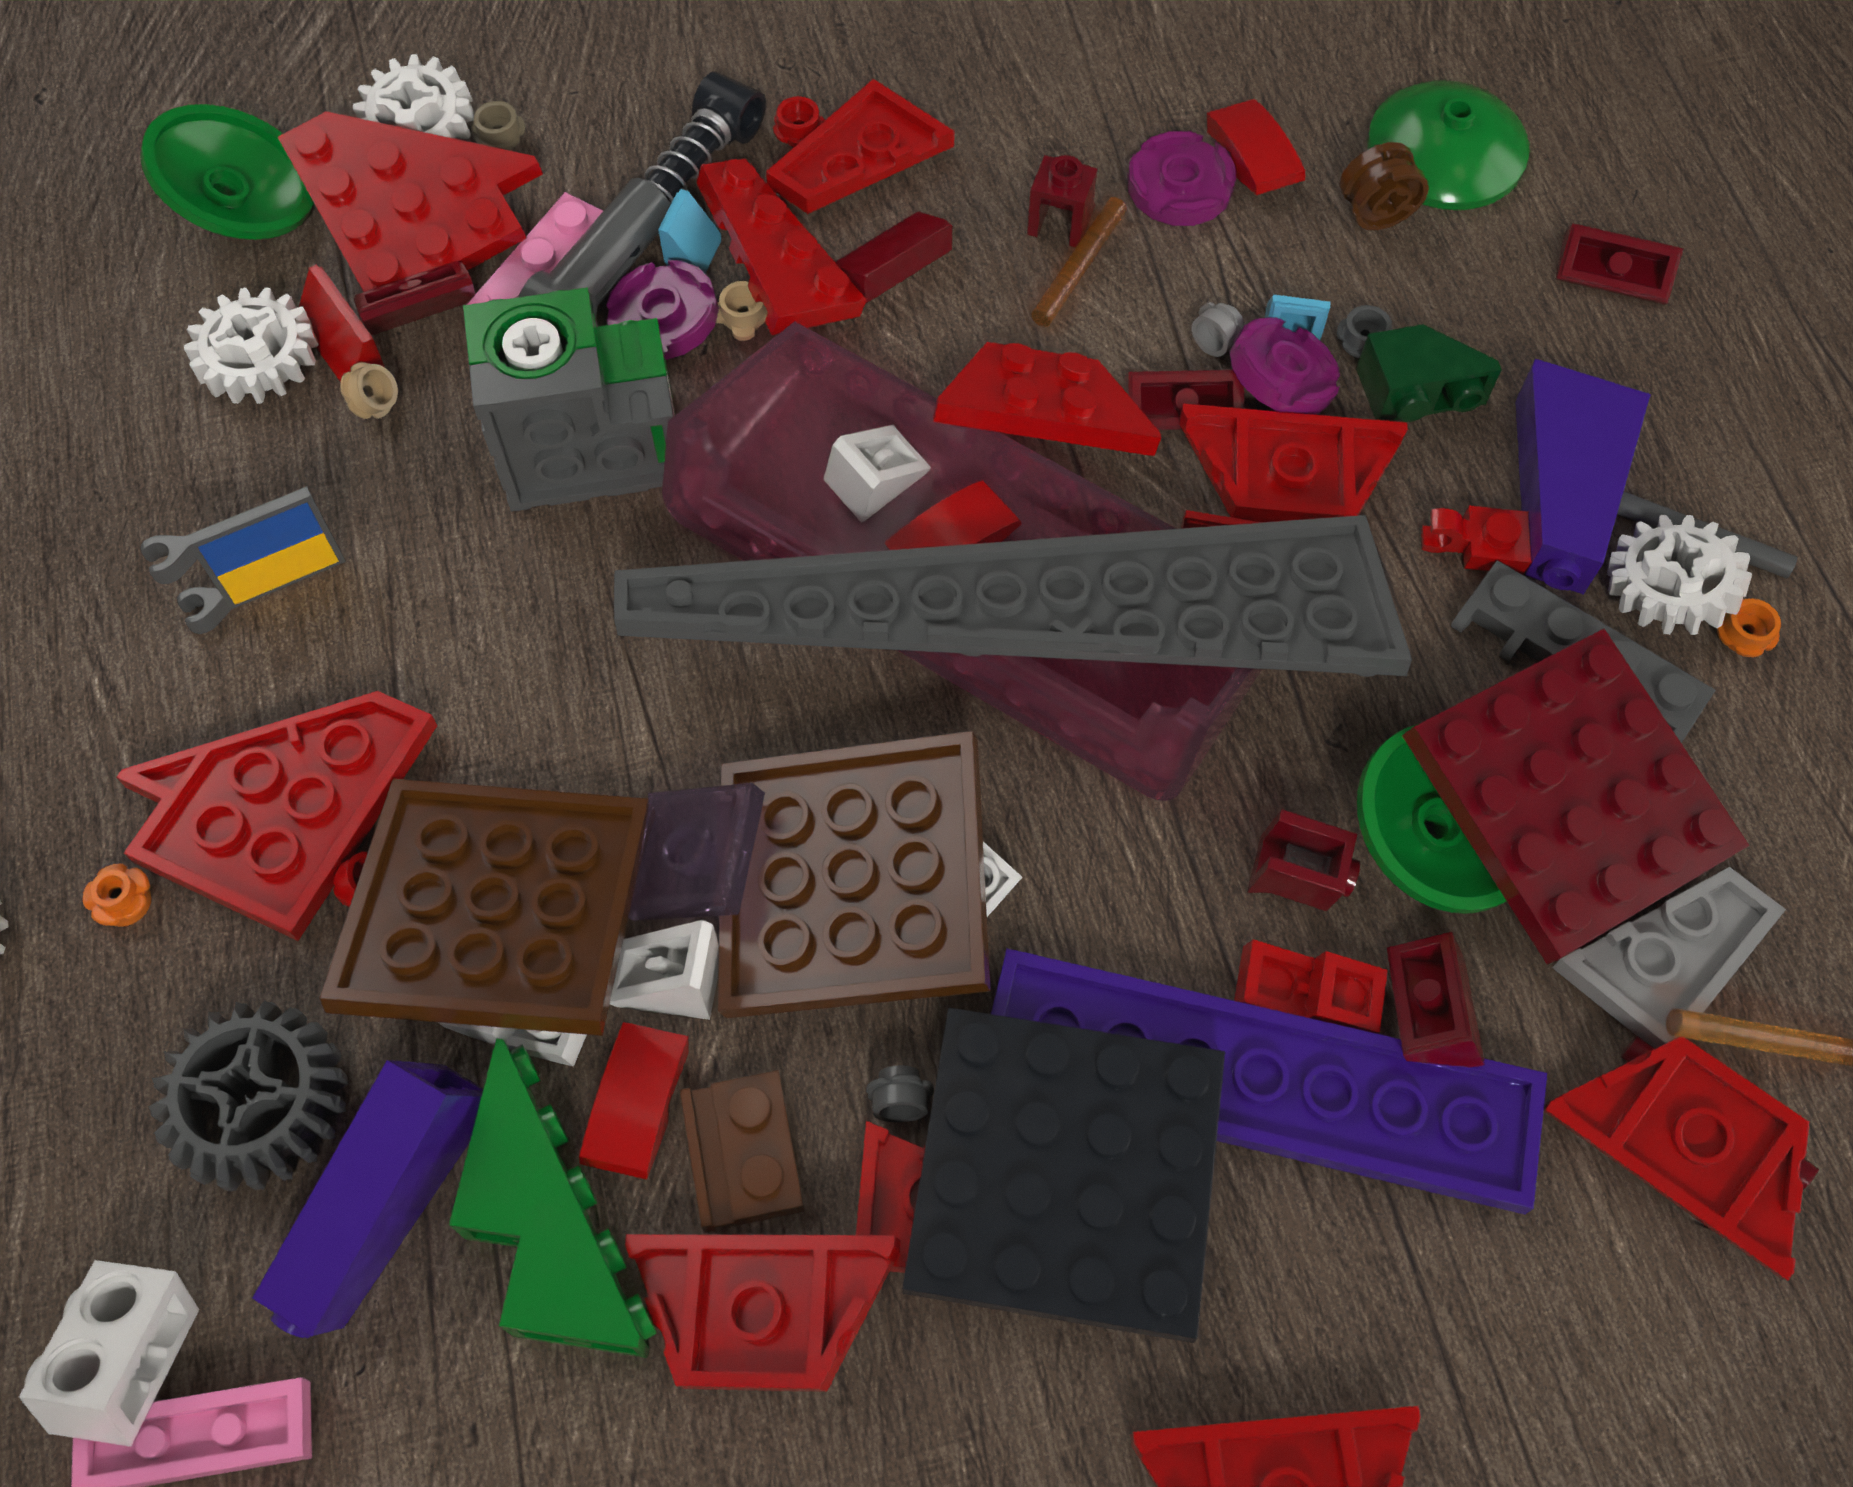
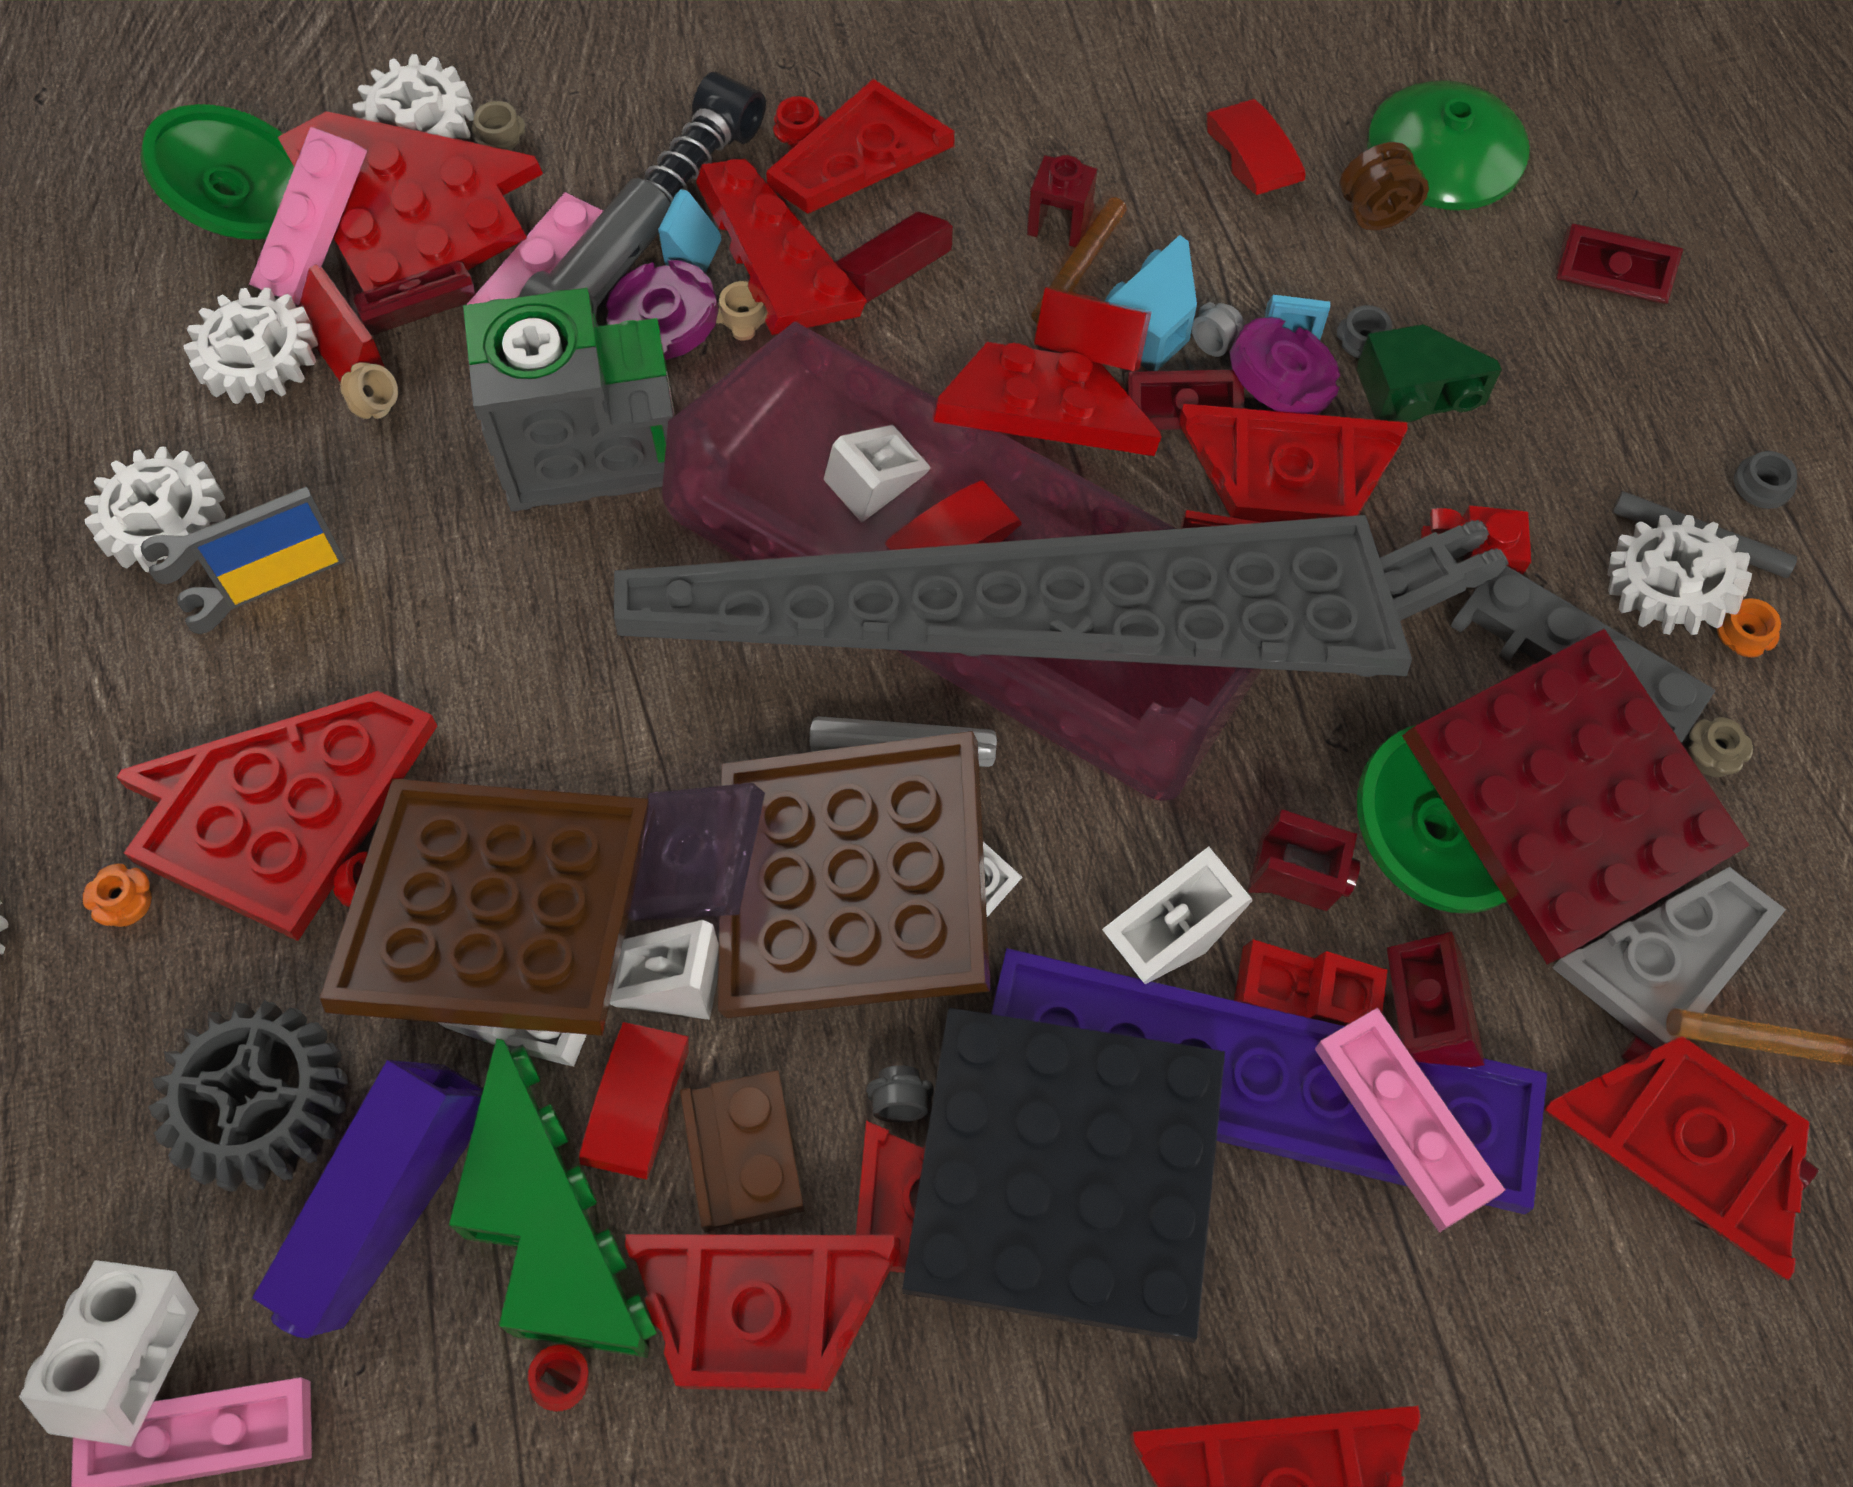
(150, 501): none -> white gear
(308, 213): none -> bright pink plate
(564, 1365): none -> red hinge
(844, 732): none -> light grey axle
(1092, 328): none -> red slope
(1167, 291): none -> medium azure slope
(1179, 917): none -> white slope
(1181, 178): magenta tile -> none
(1409, 1120): none -> bright pink plate
(1428, 574): none -> dark grey hinge
(1573, 468): dark purple slope -> none
(1712, 758): none -> dark tan plate
(1766, 479): none -> dark grey plate

